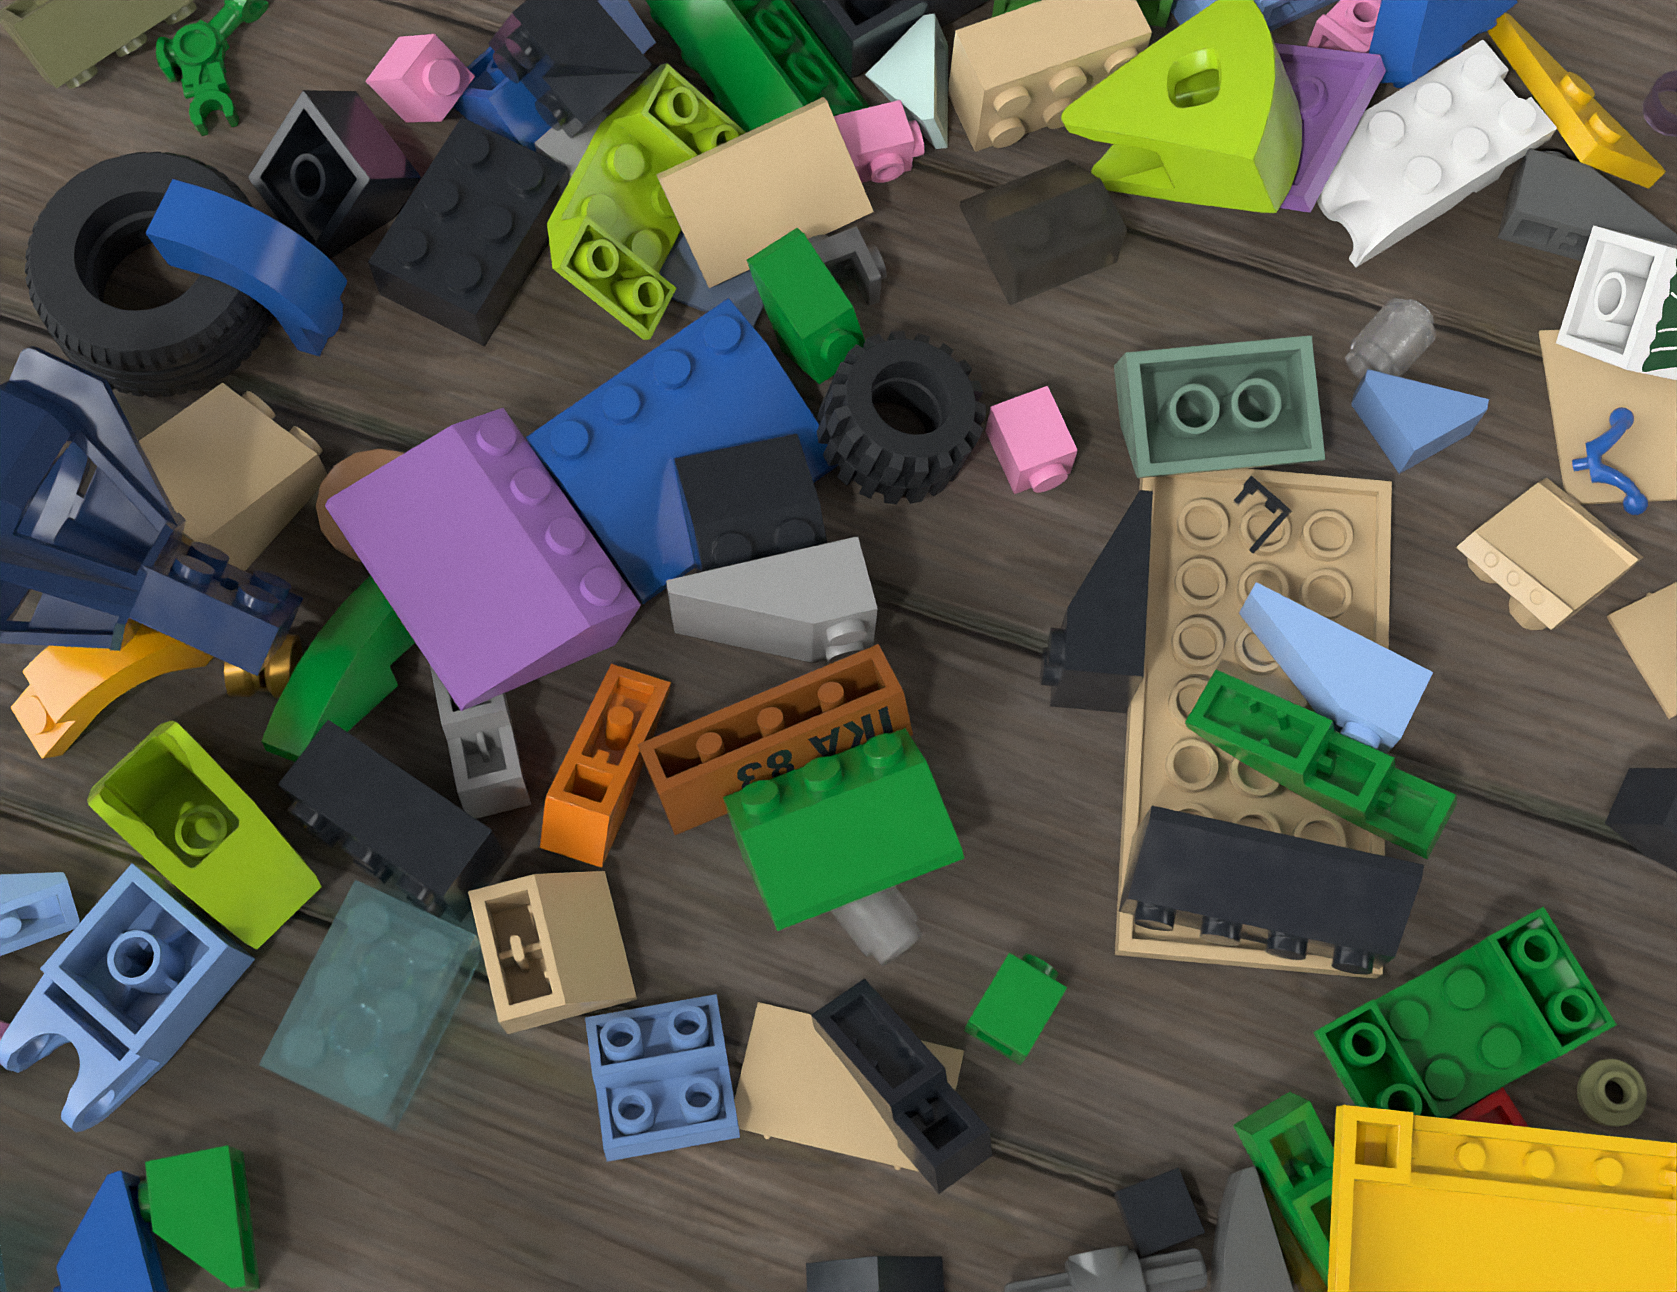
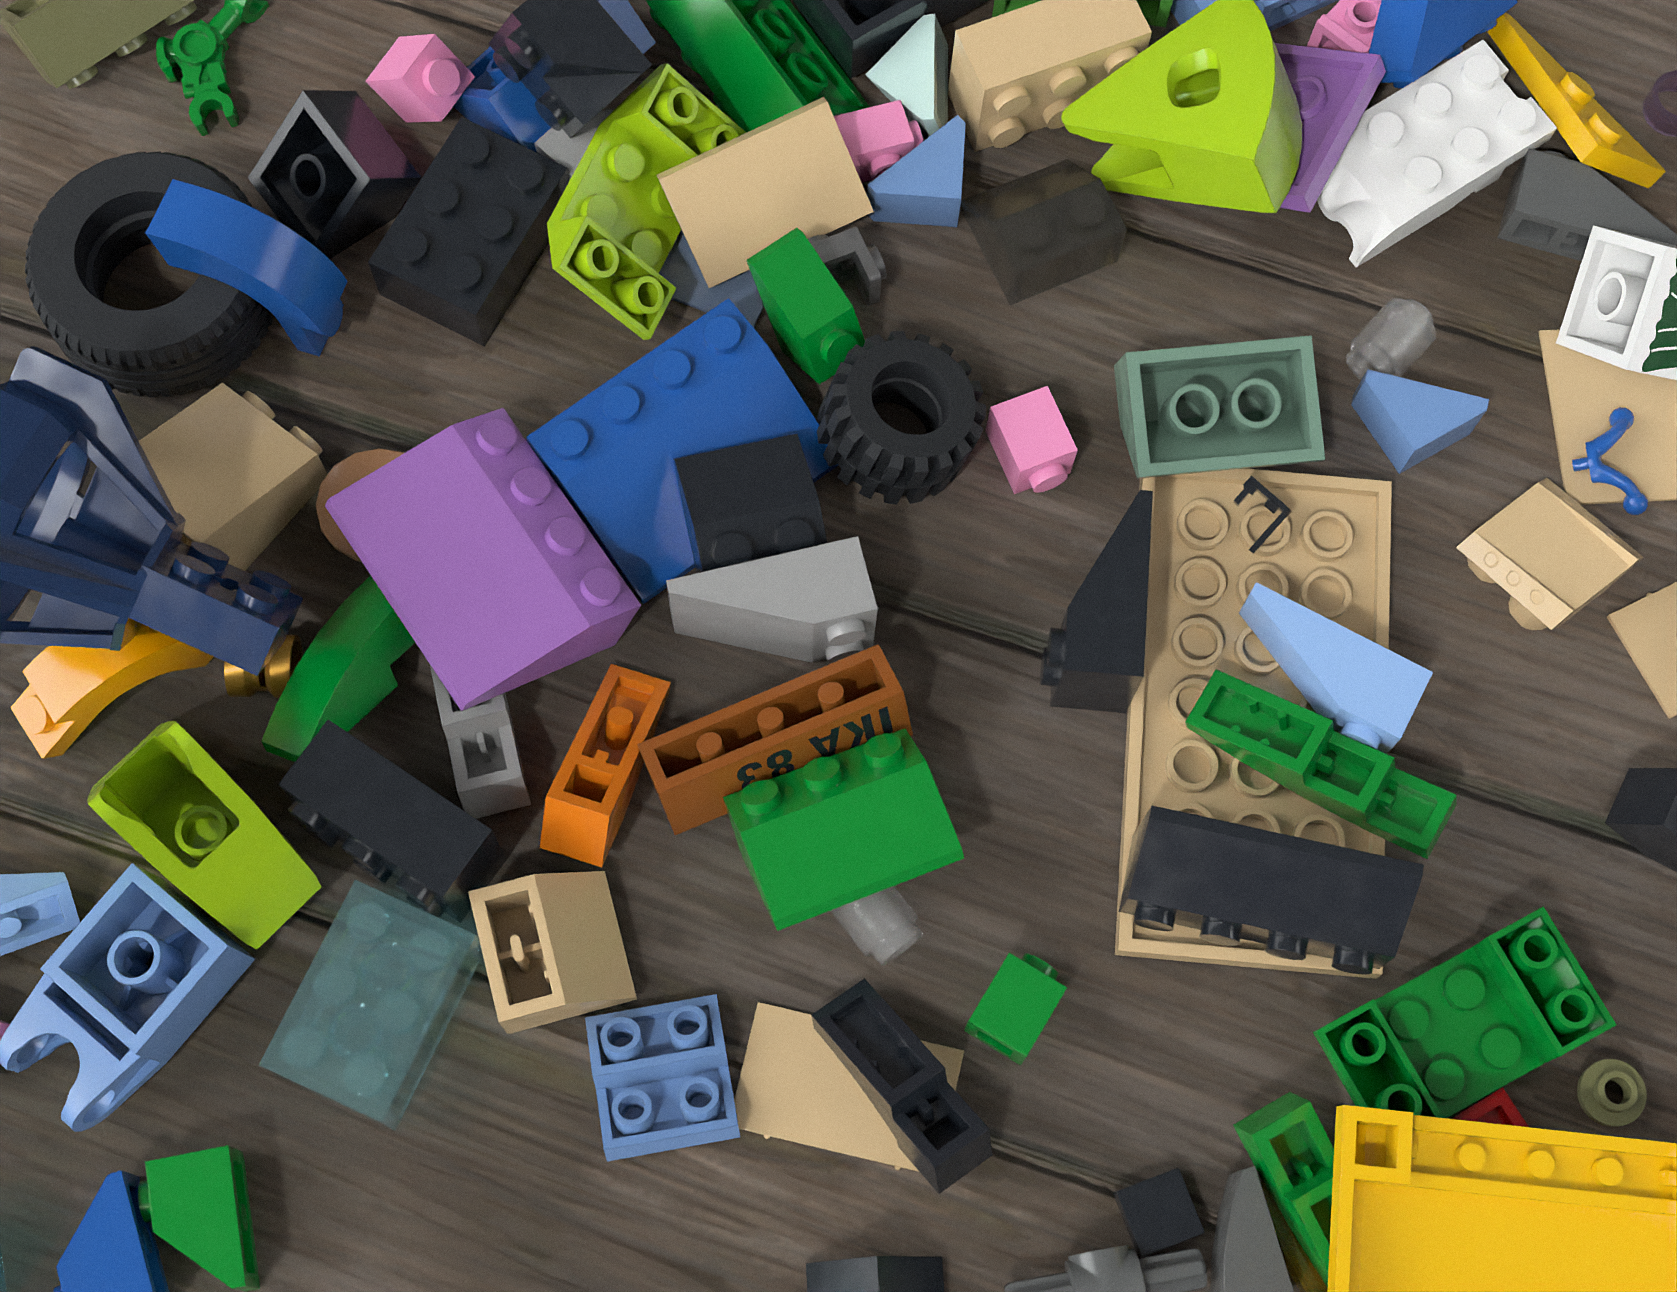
(923, 183): none -> medium blue slope

